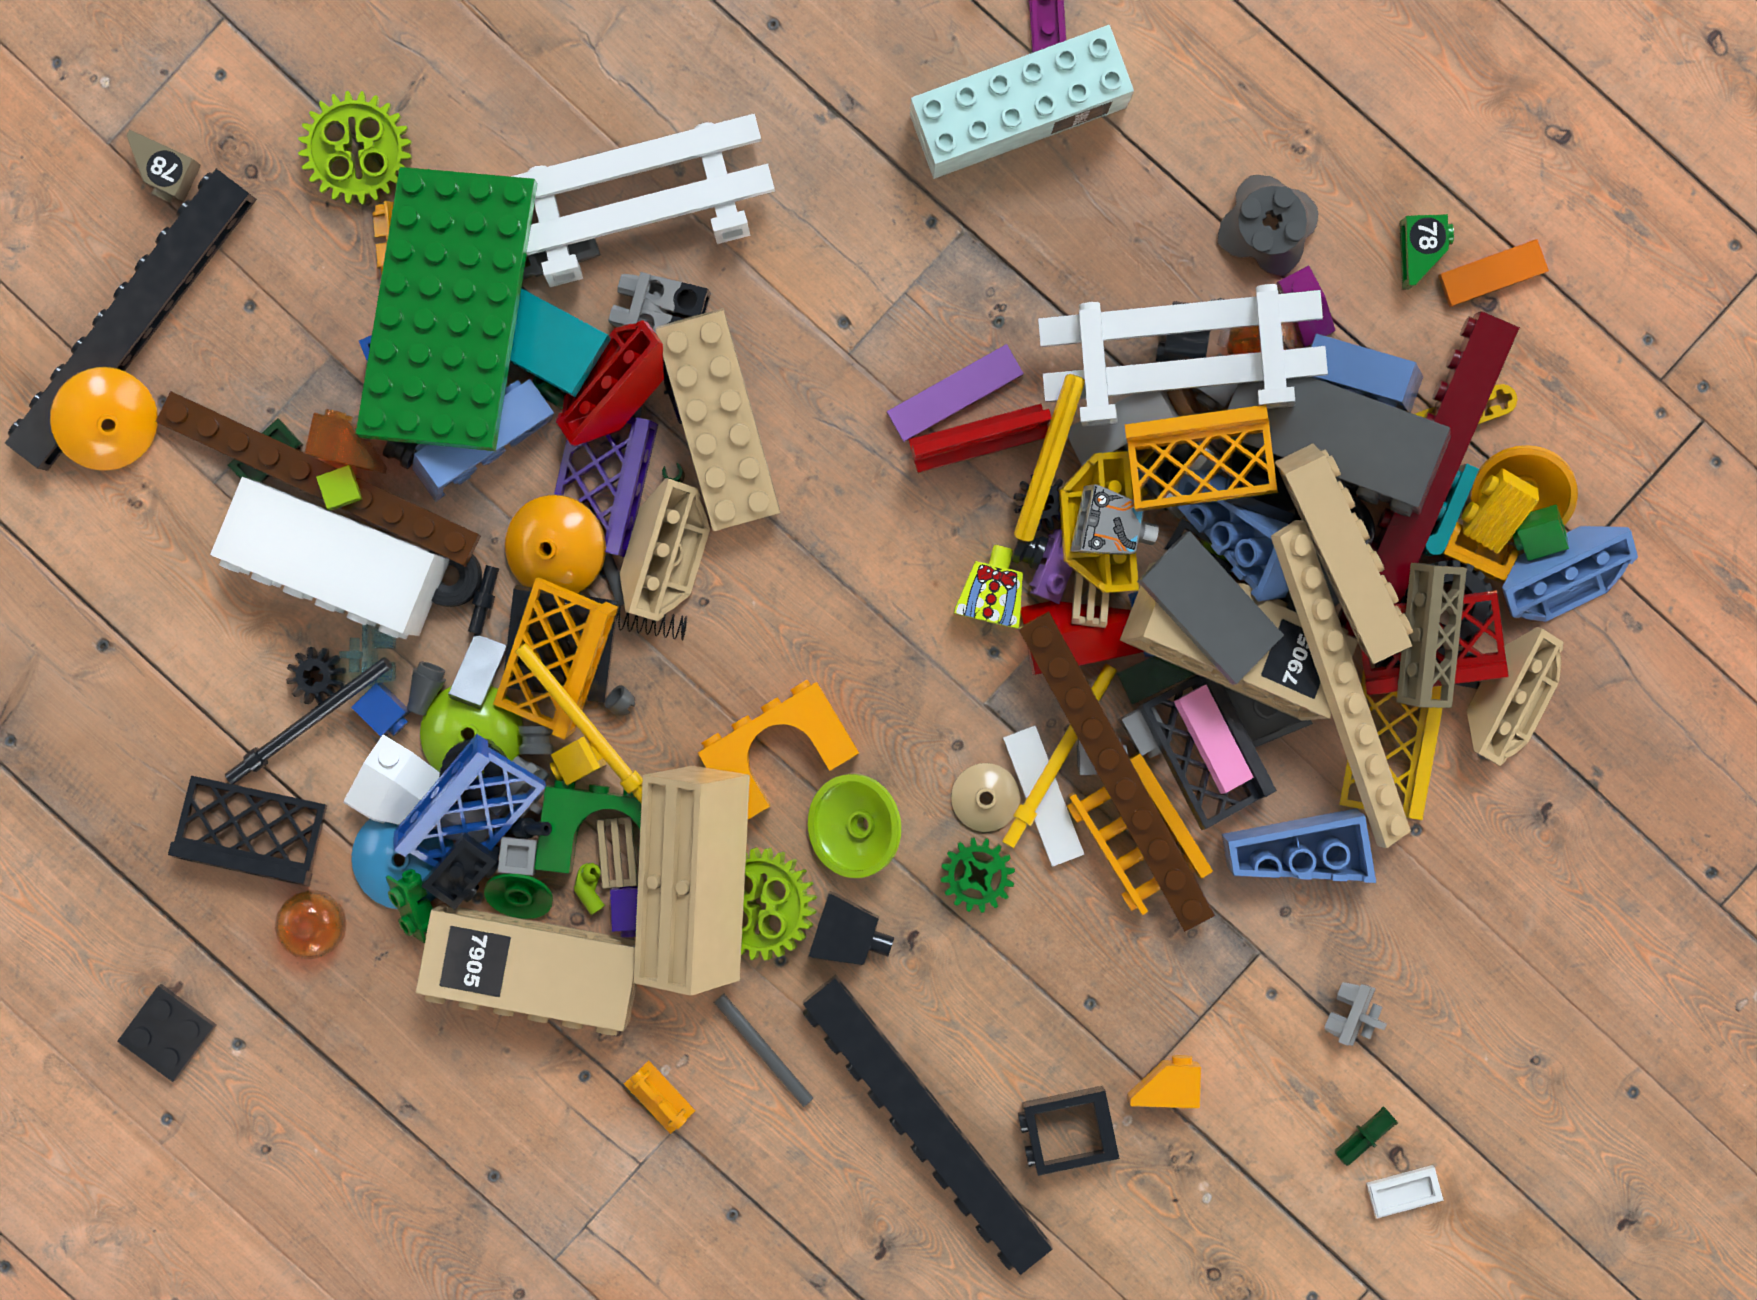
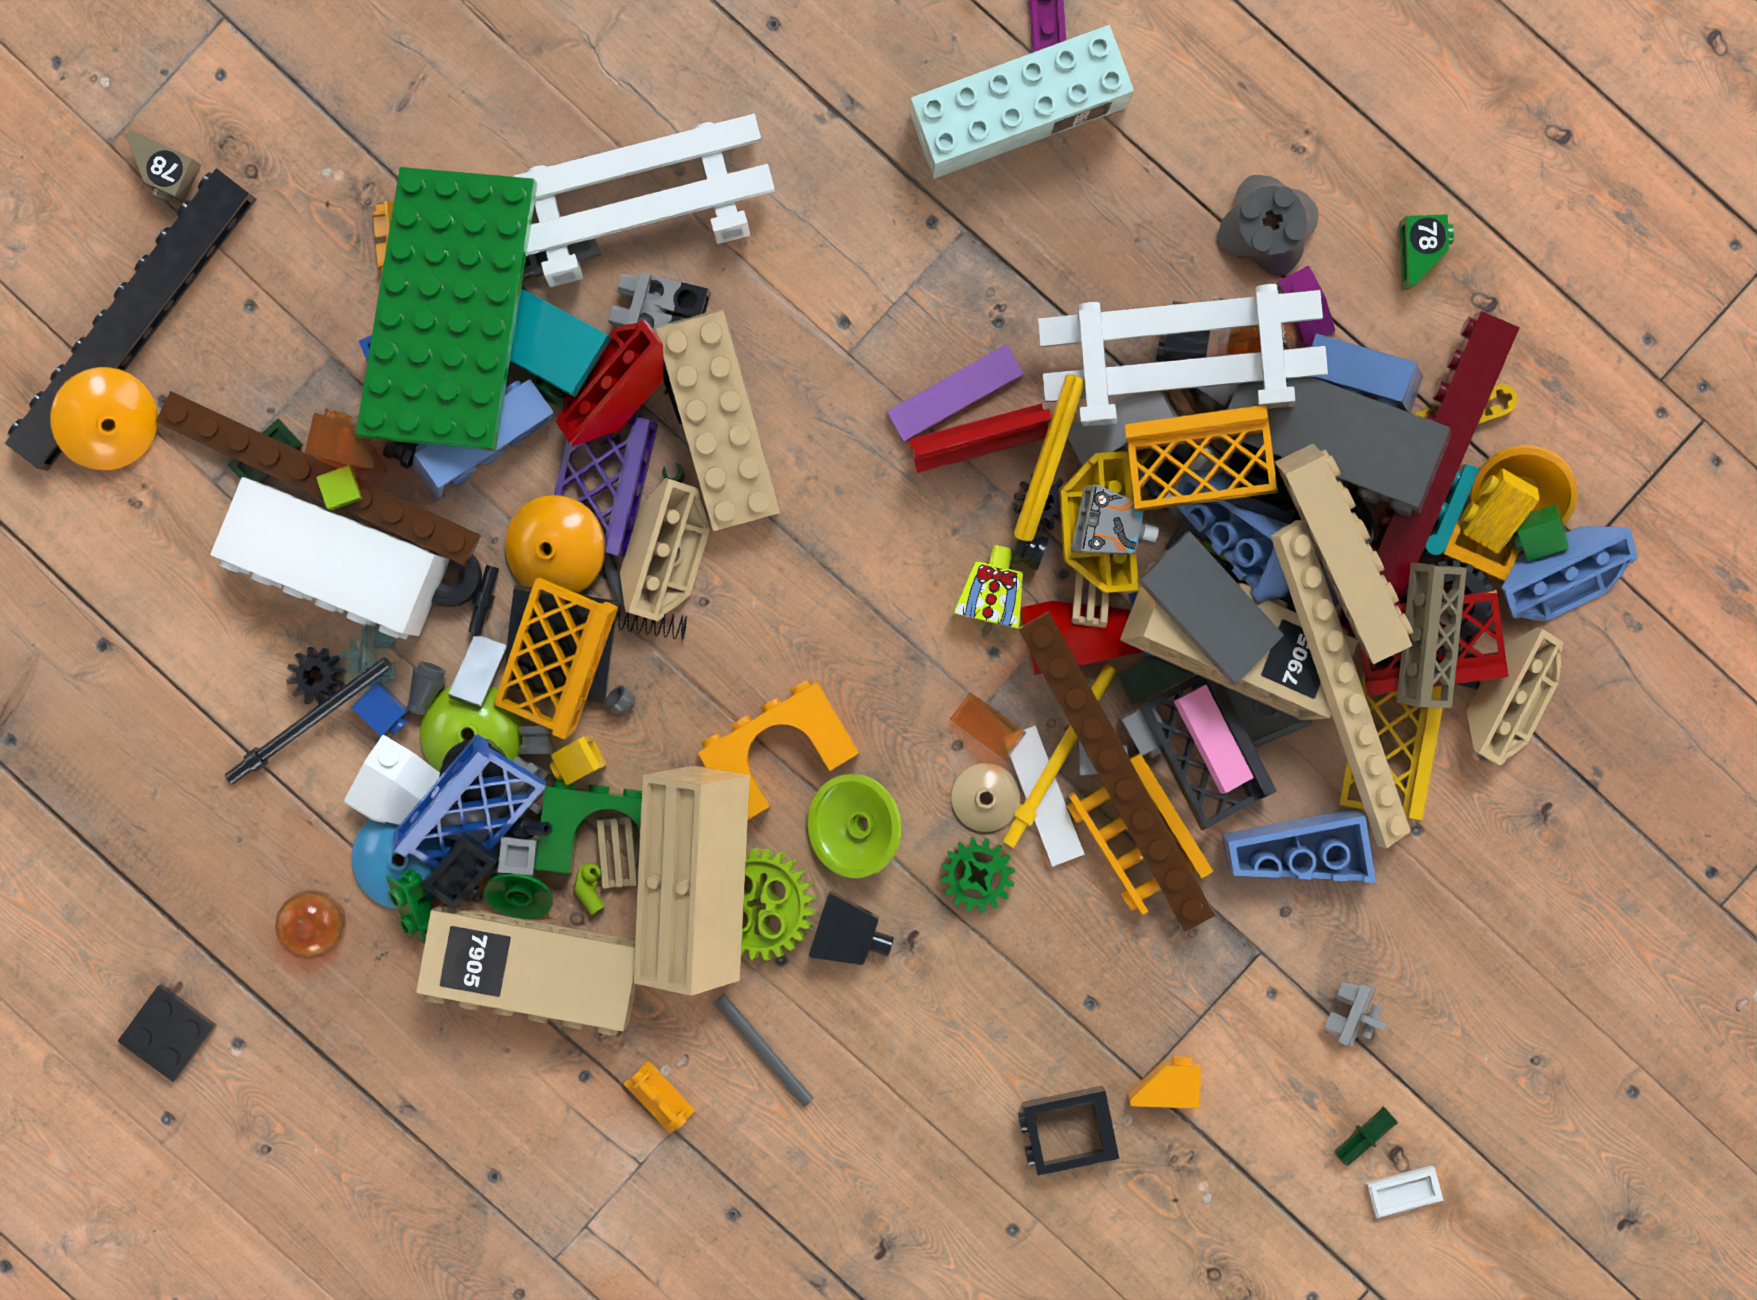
(240, 860): black fence -> none
(324, 152): lime gear -> none
(624, 910): dark purple brick -> none
(630, 780): yellow bar -> none
(927, 1124): black brick -> none
(988, 725): none -> clear orange tile
(1052, 577): medium lavender hinge -> none
(1493, 273): orange tile -> none

